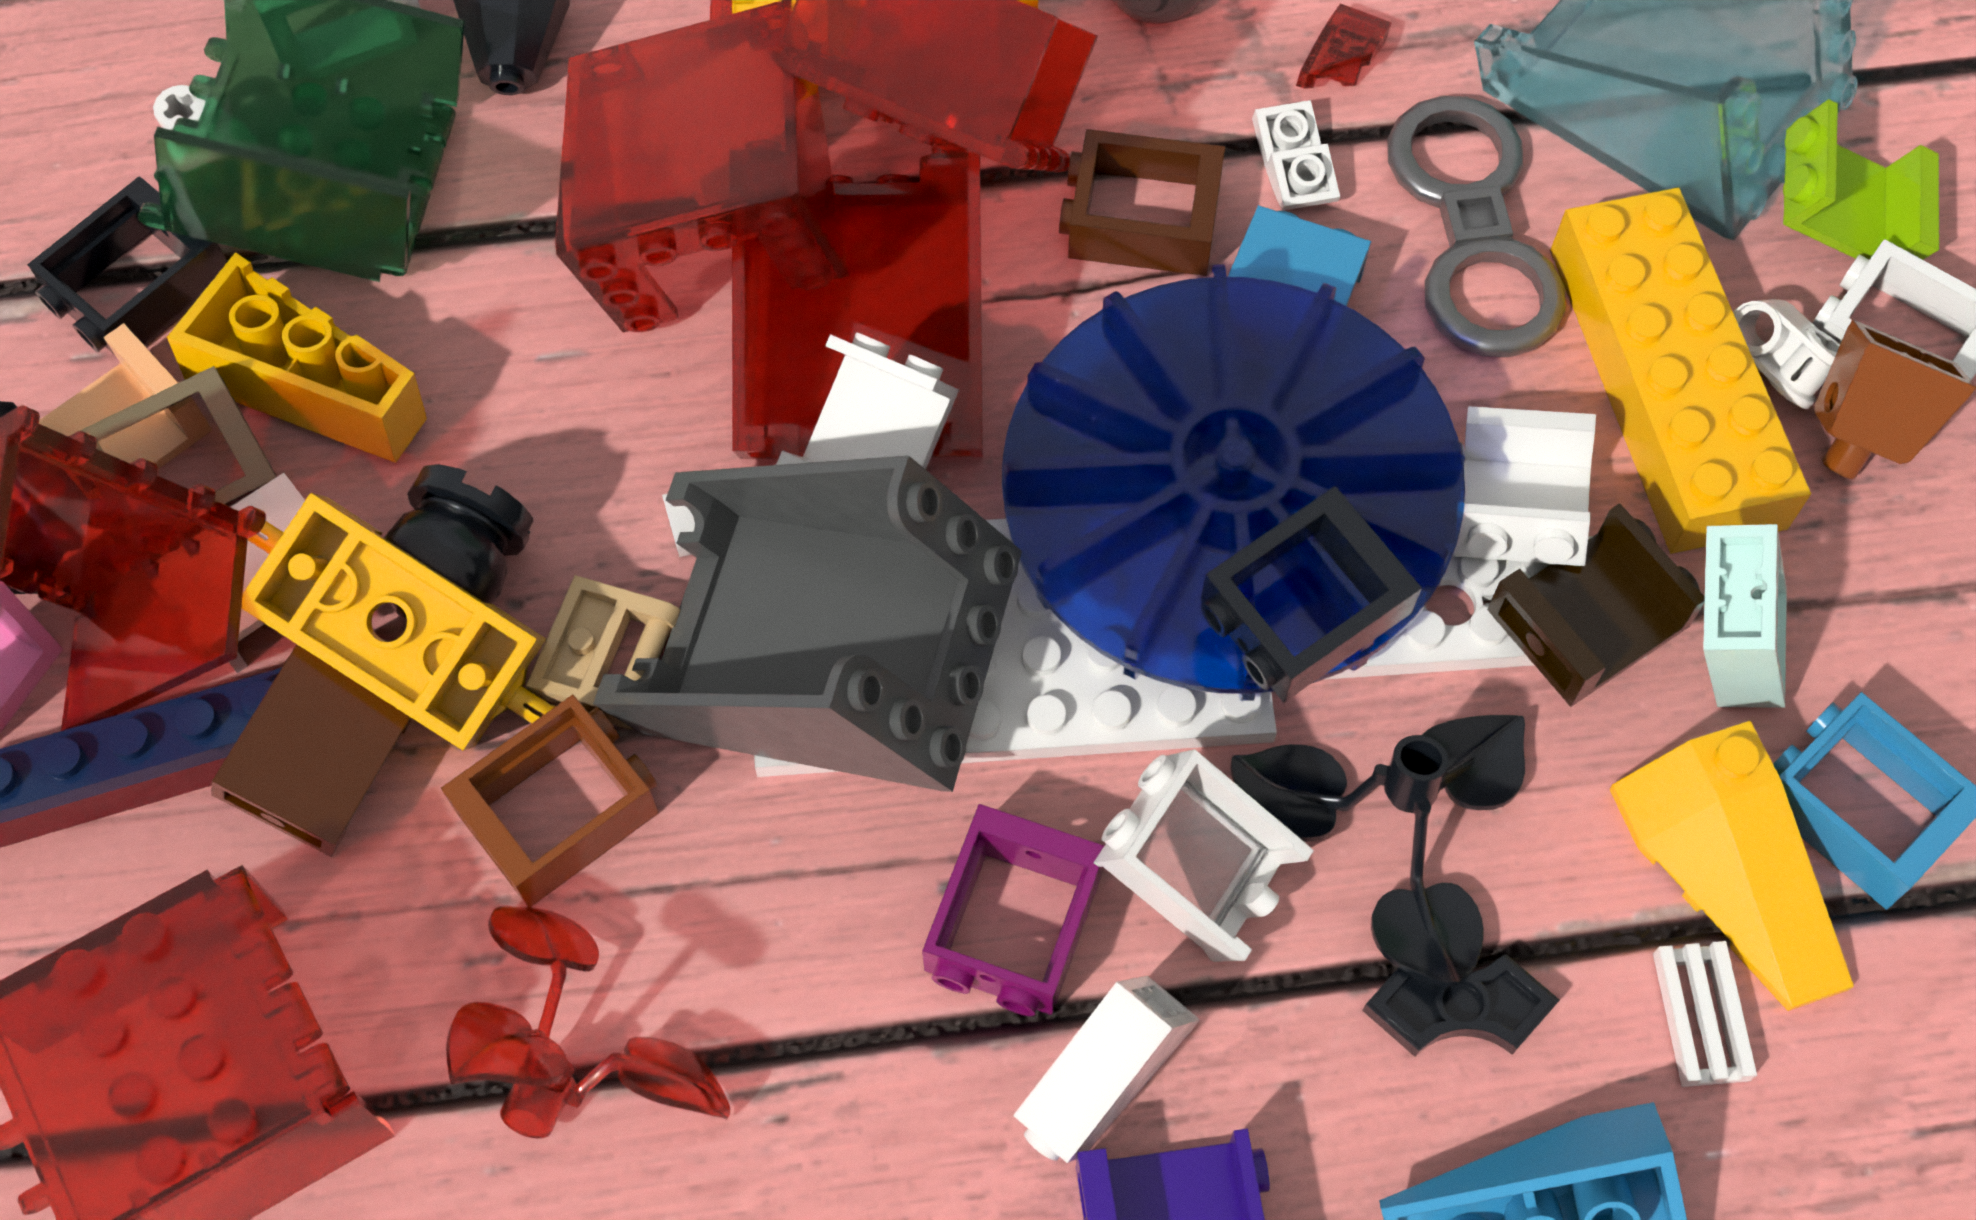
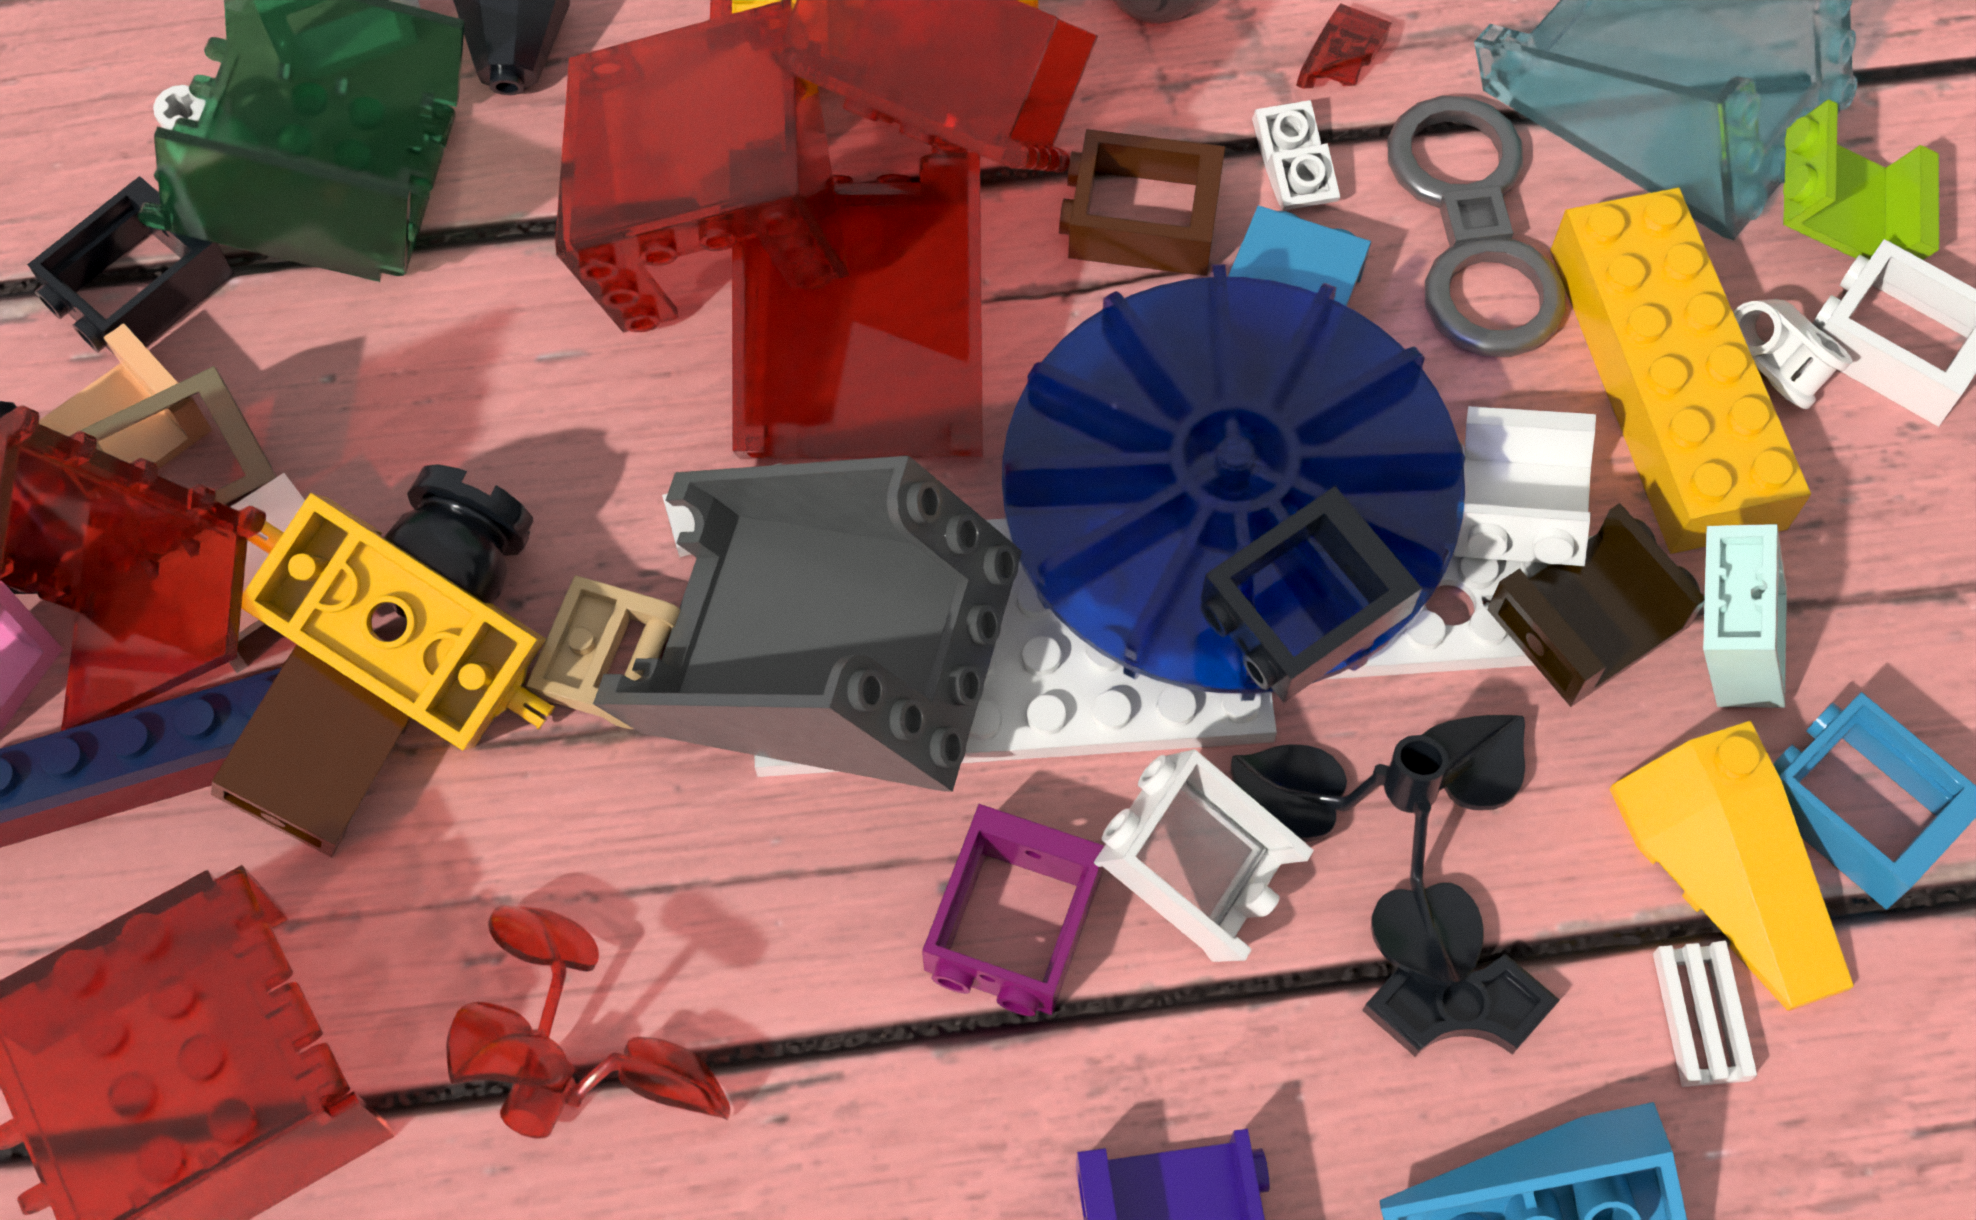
(297, 363): yellow wedge -> none
(522, 757): dark orange window -> none
(878, 407): white panel -> none
(1104, 1067): white slope -> none
(1885, 399): dark orange torso -> none

